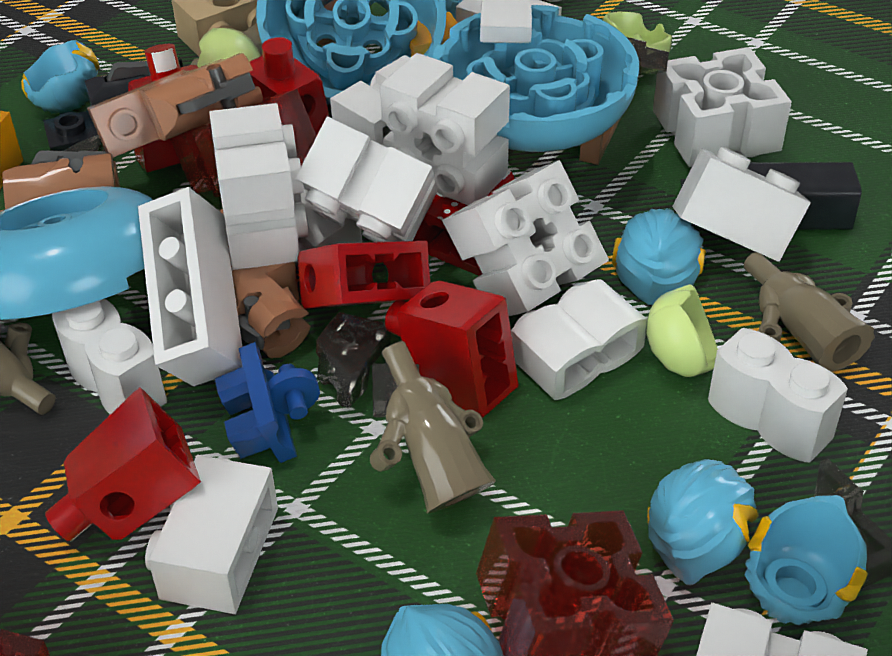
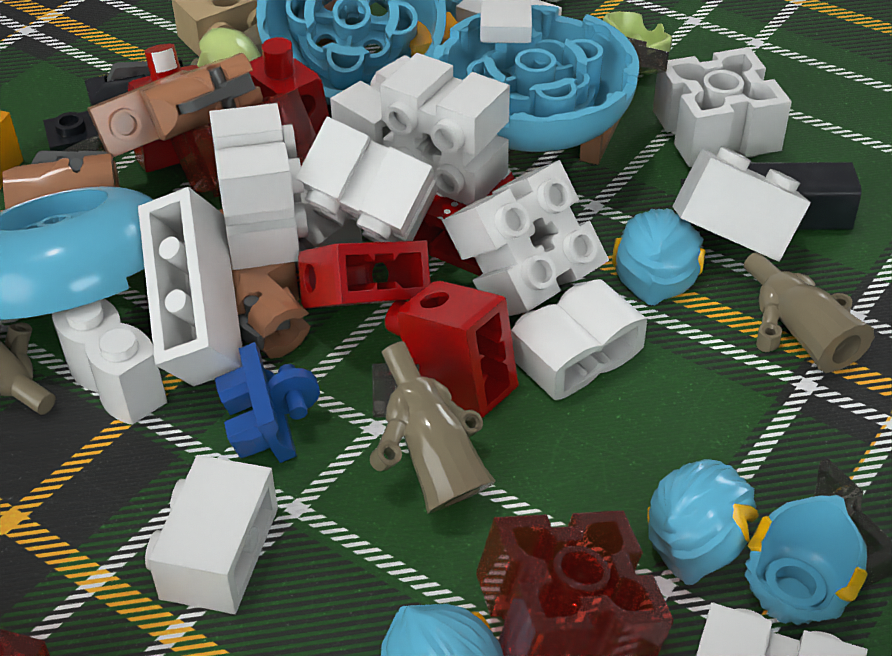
(59, 77): medium azure hair -> none
(125, 471): red torso -> none
(347, 352): clear smoke slope -> none
(681, 333): yellowish green hair -> none
(780, 396): white brick -> none

